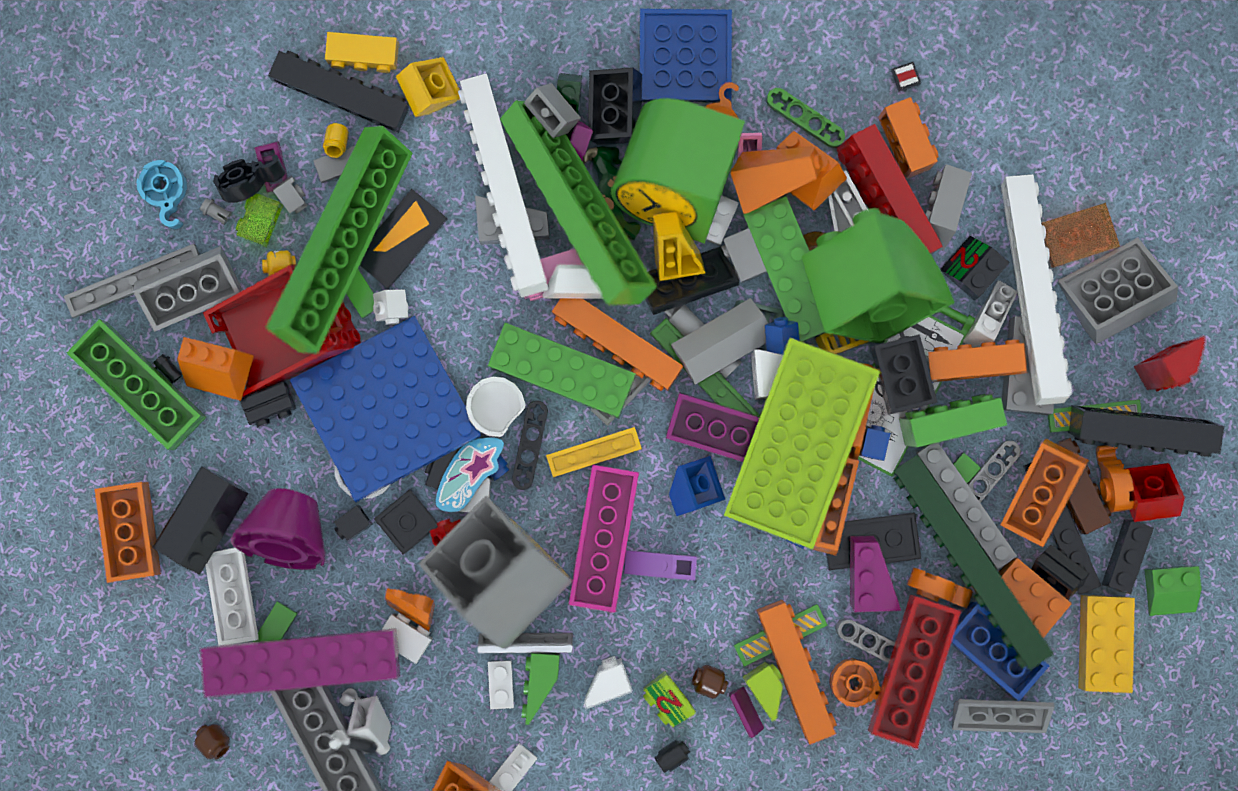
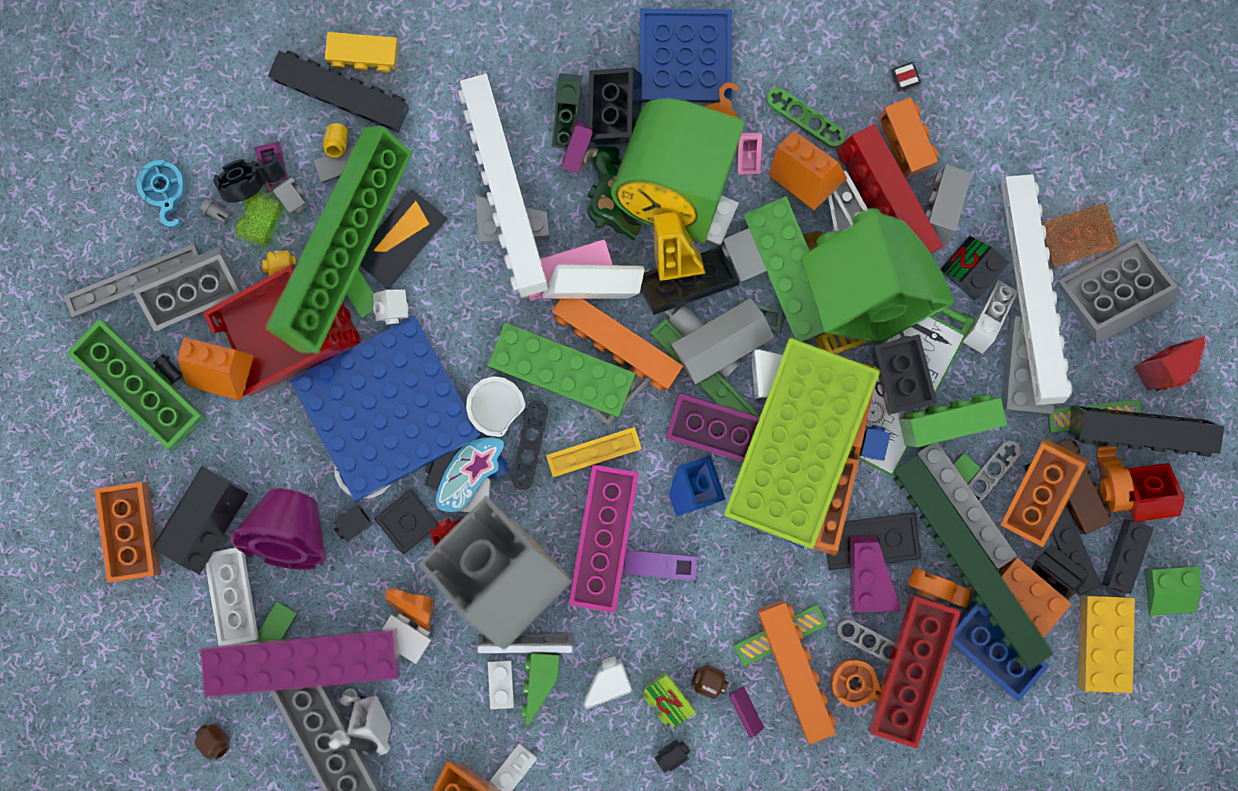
(268, 404): black brick -> none
(428, 86): yellow slope -> none
(552, 110): light grey brick -> none
(579, 209): bright green brick -> none
(766, 686): lime slope -> none
(773, 173): orange slope -> none
(778, 334): blue brick -> none
(978, 362): orange brick -> none
(1002, 716): light grey slope -> none

